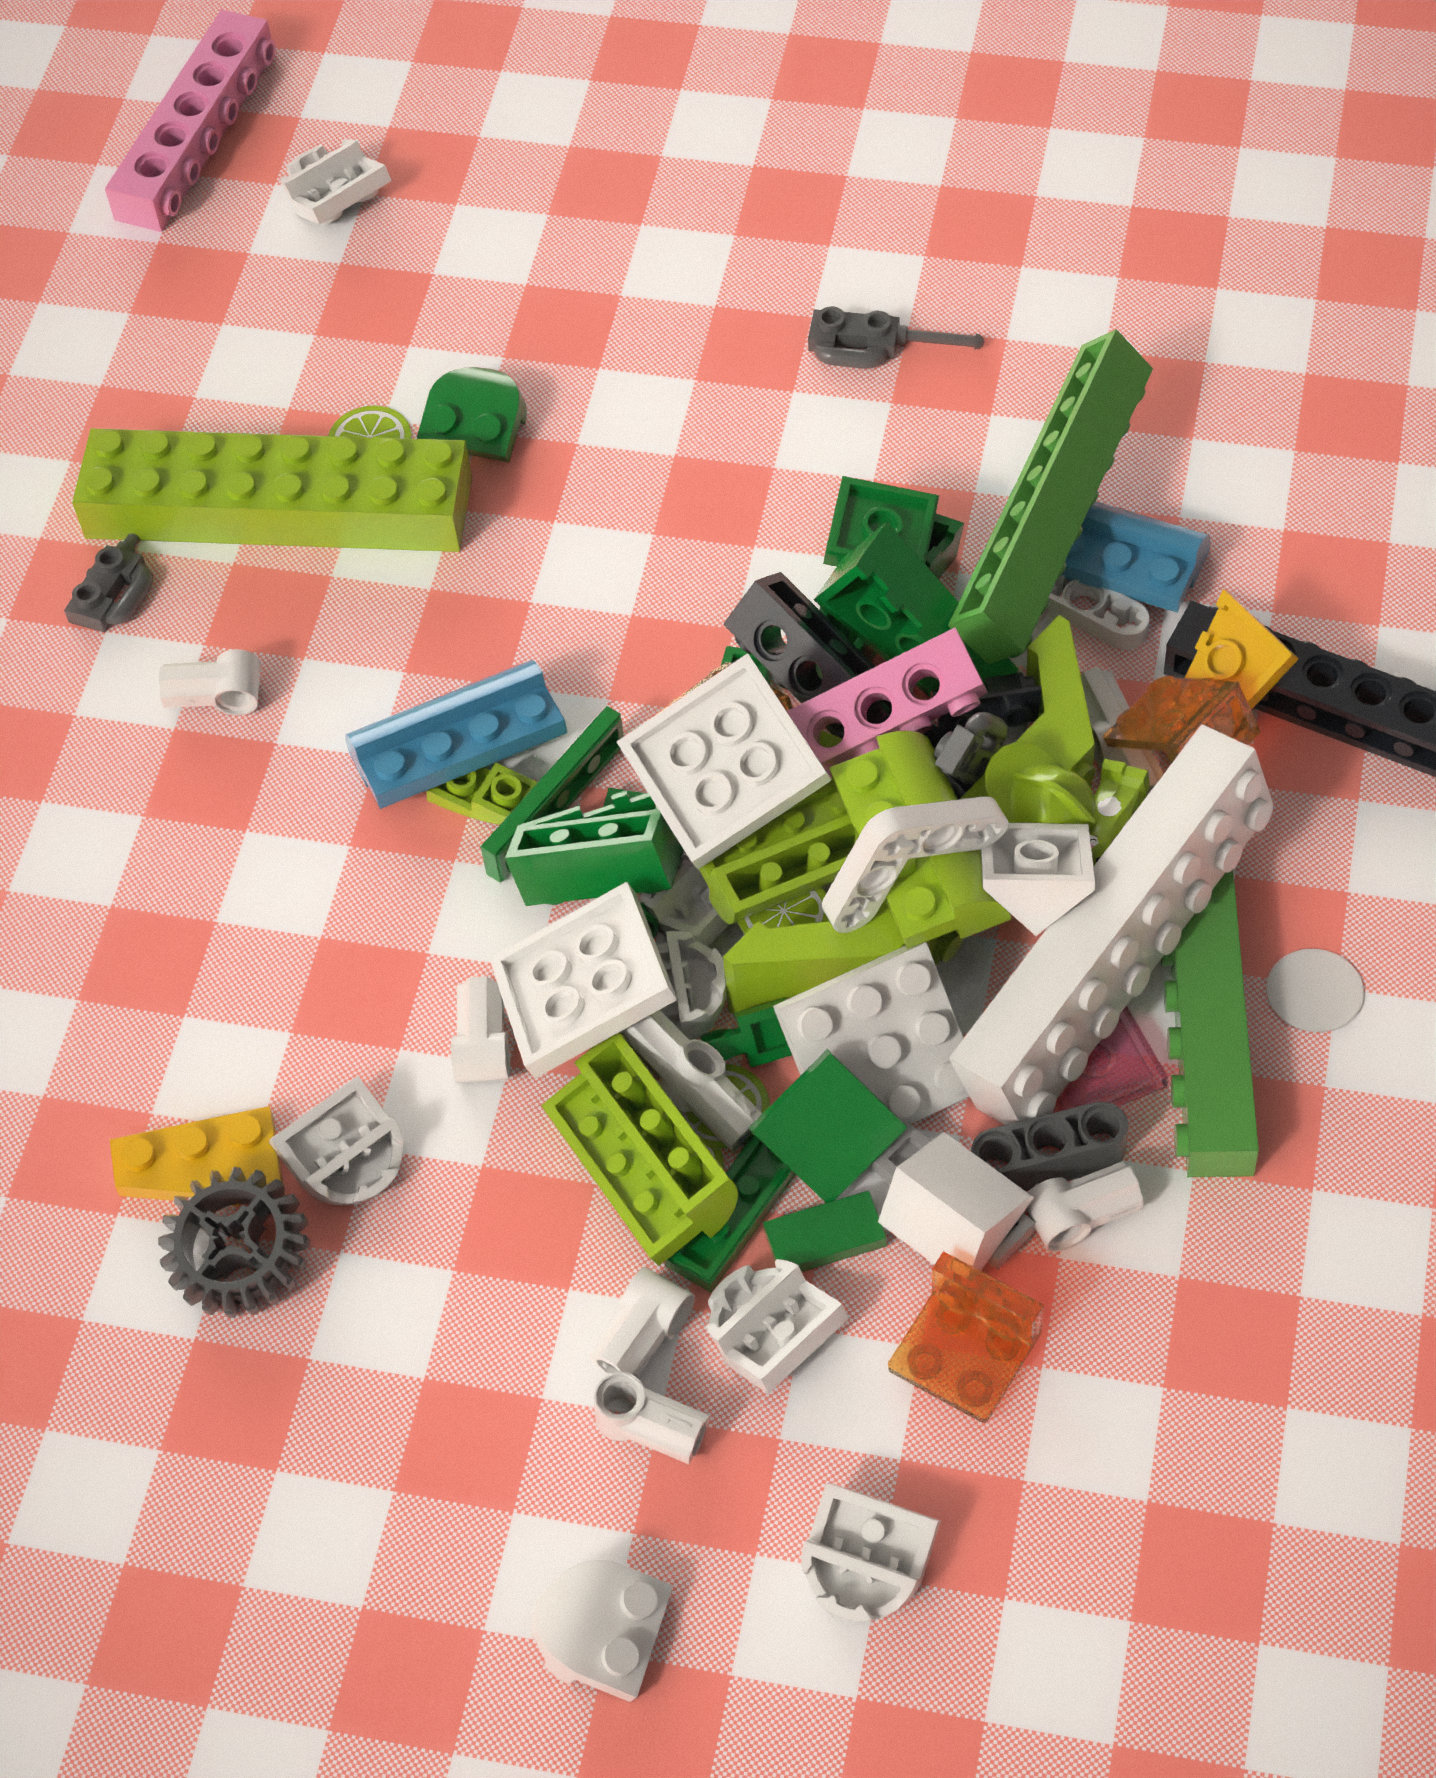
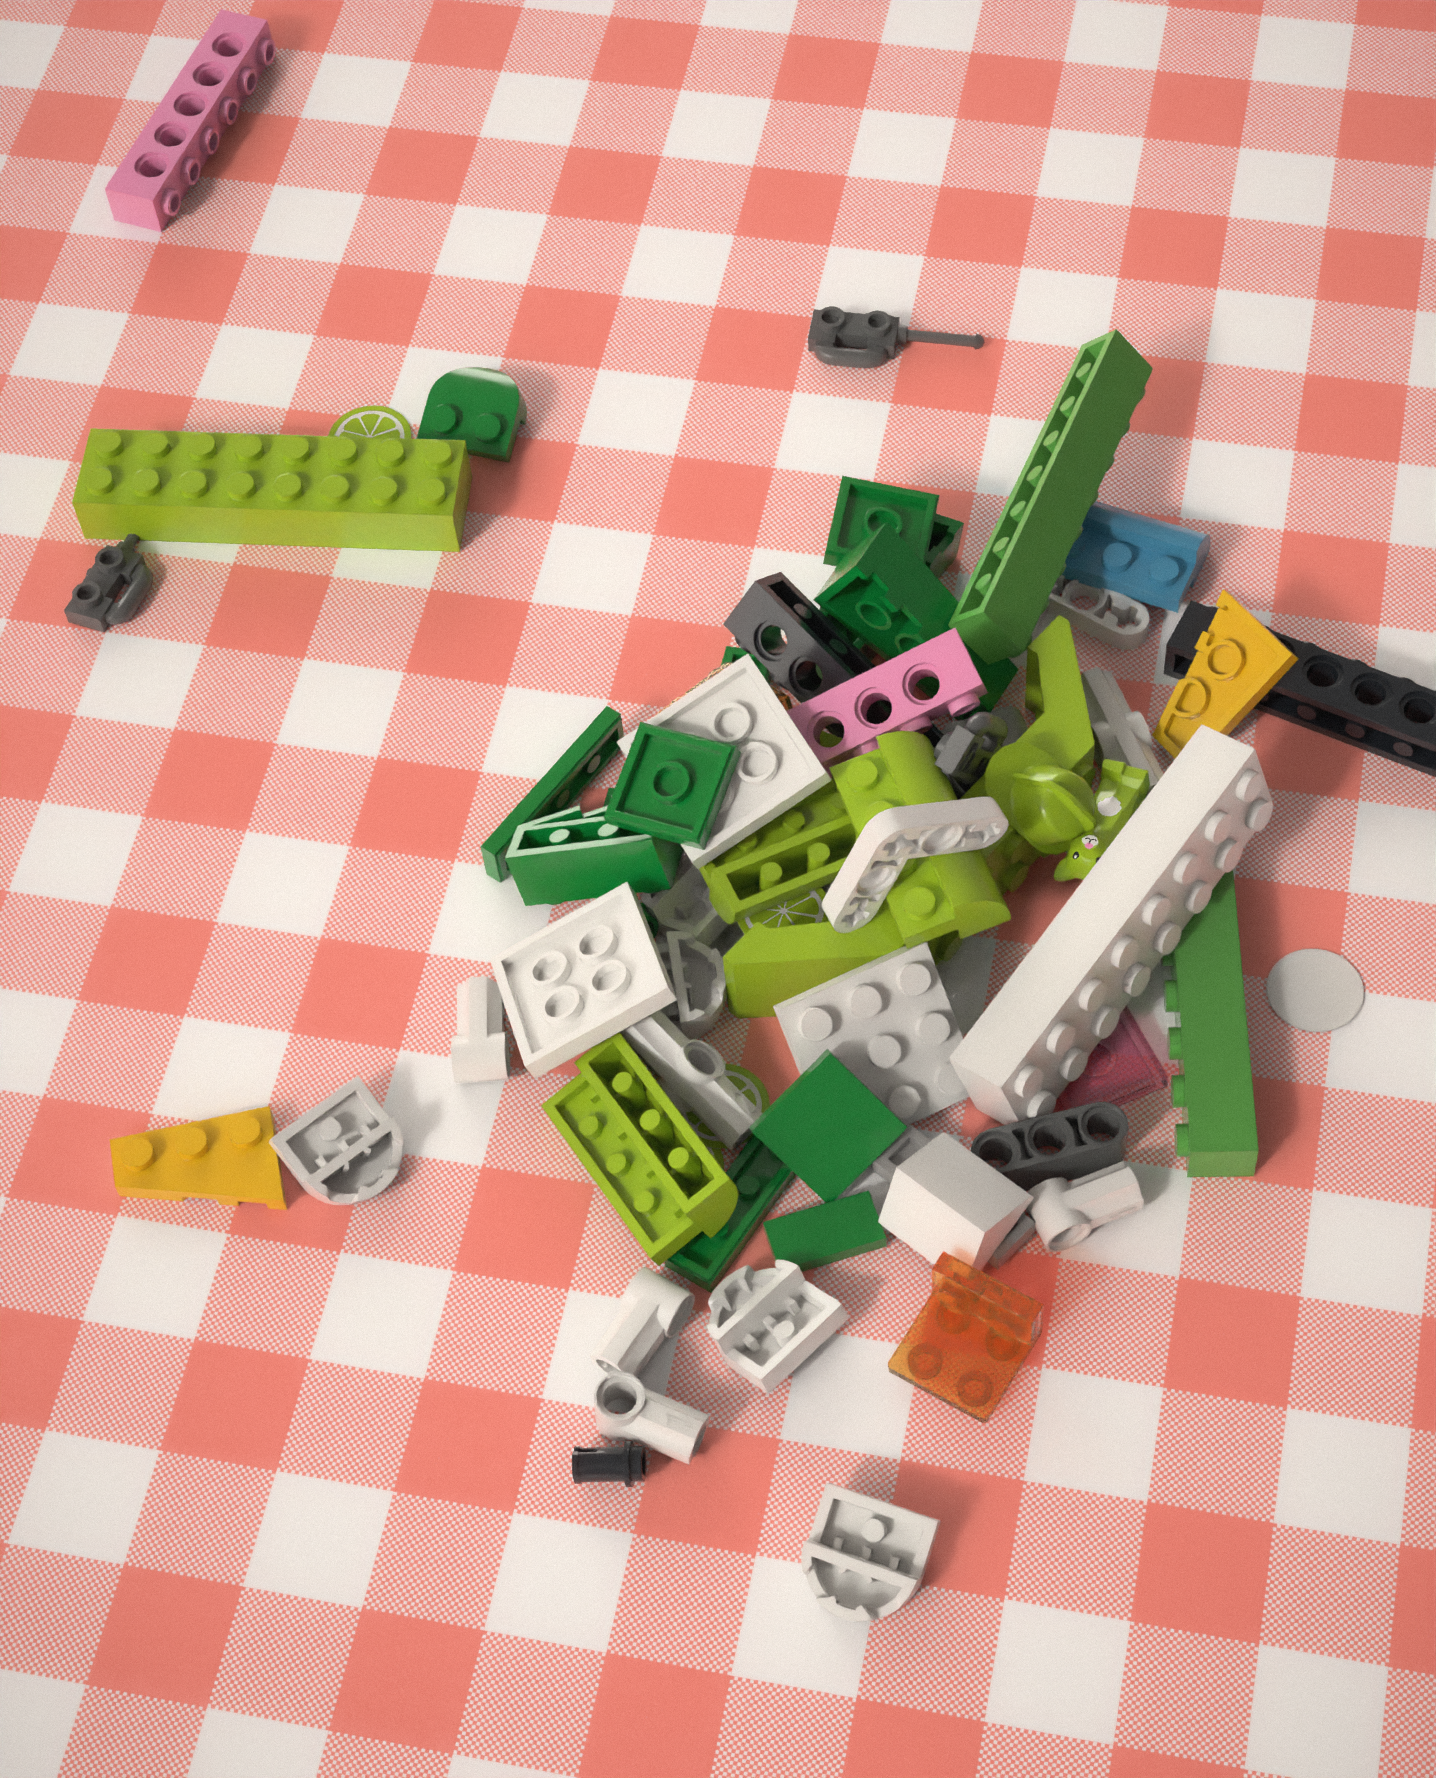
(223, 1259): dark grey gear -> none
(227, 683): white piece -> none
(329, 182): white slope -> none
(455, 733): dark azure brick -> none
(483, 793): lime slope -> none
(600, 1625): white slope -> none
(610, 1464): none -> black pin
(672, 785): none -> green tile
(757, 1036): green plate -> none
(1009, 697): black hinge -> none
(1039, 871): white slope -> none
(1175, 710): clear orange bracket -> none

